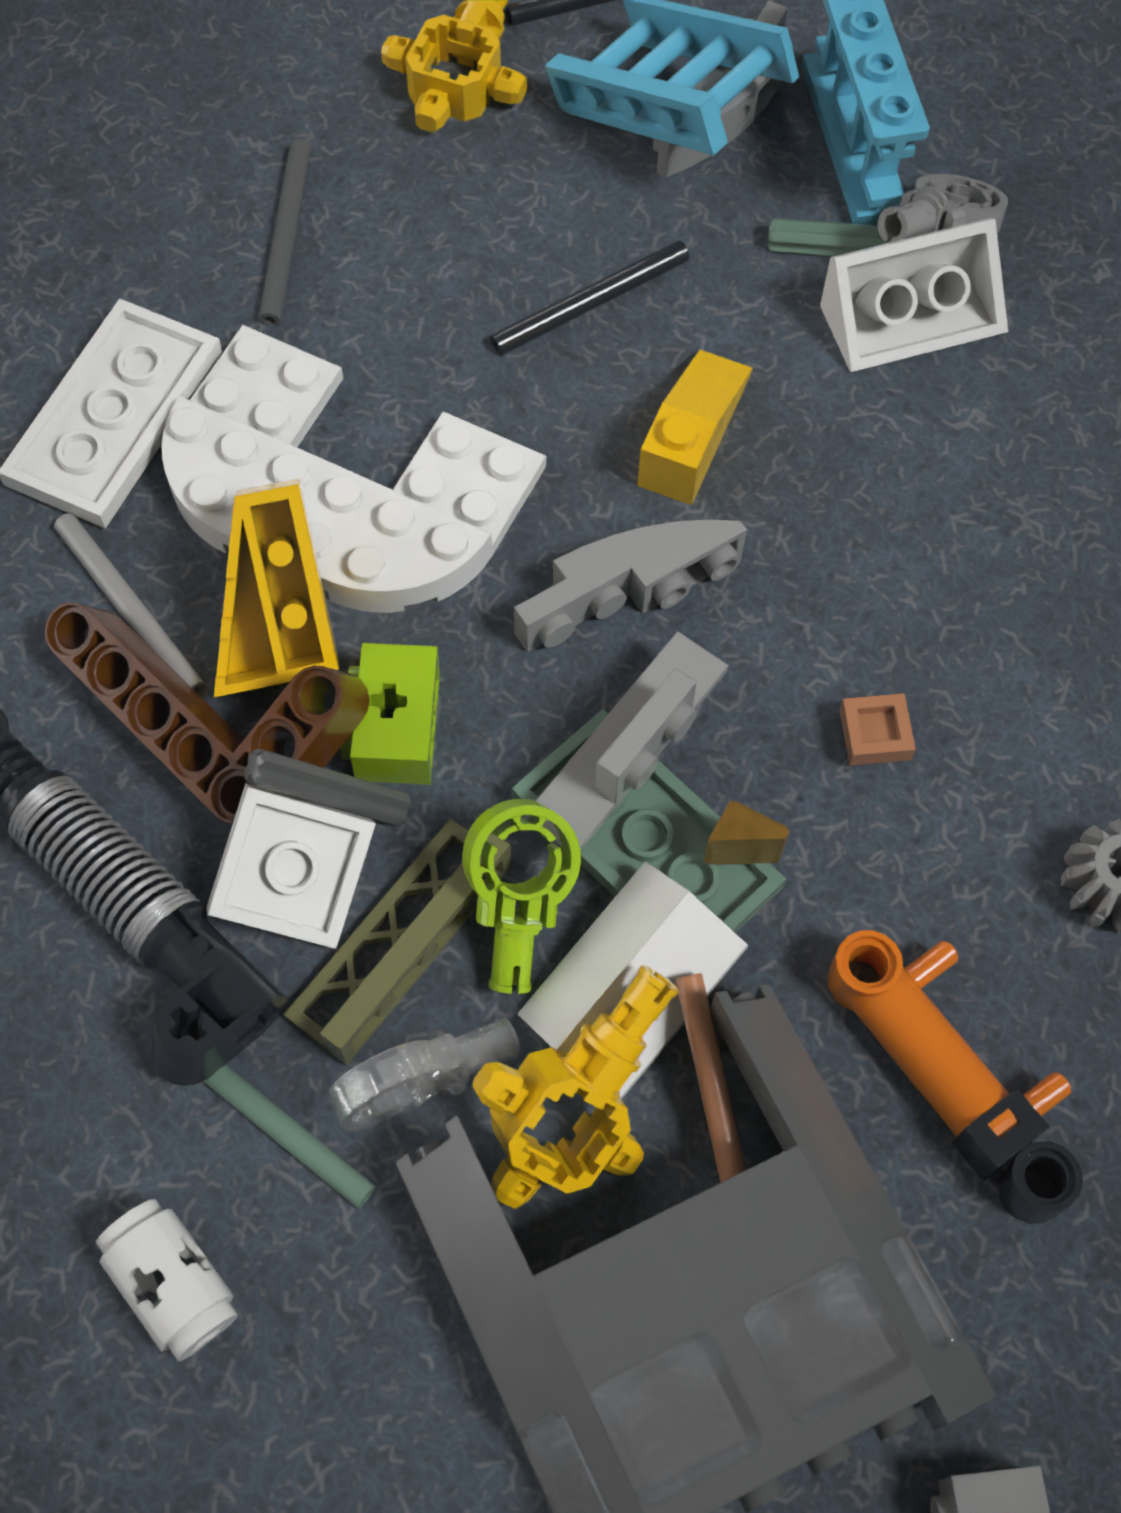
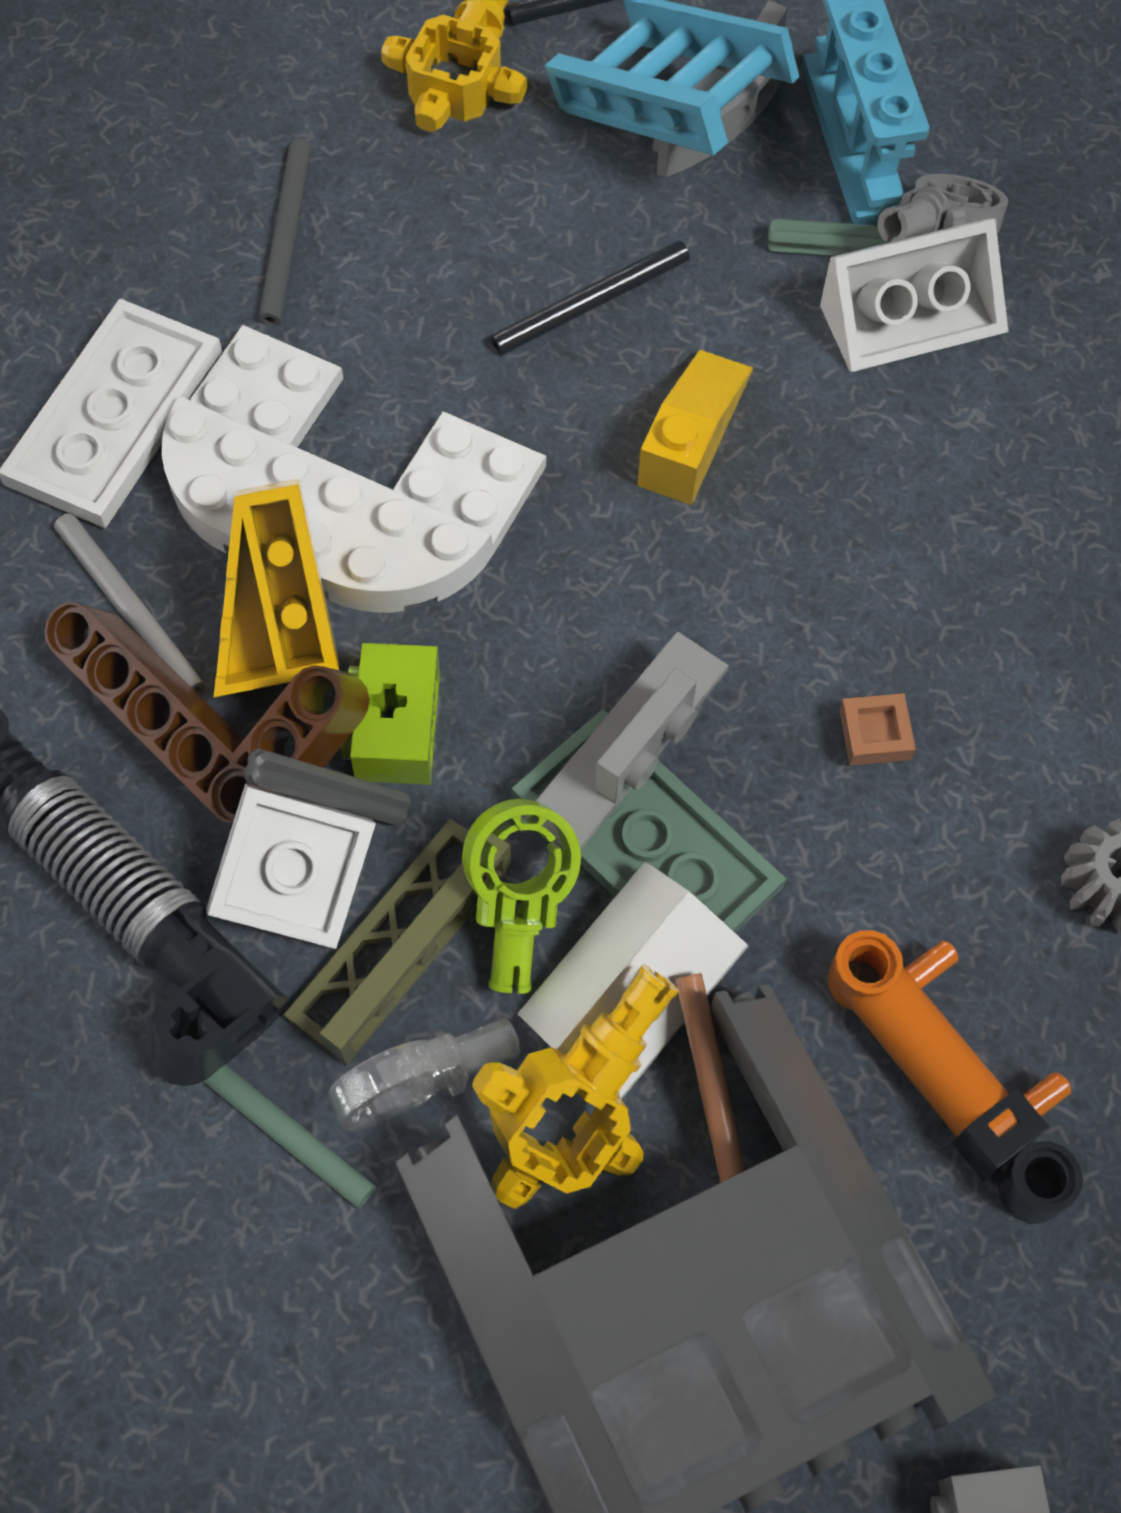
(193, 1296): white piece -> none
(646, 563): light grey slope -> none
(745, 837): pearl gold slope -> none

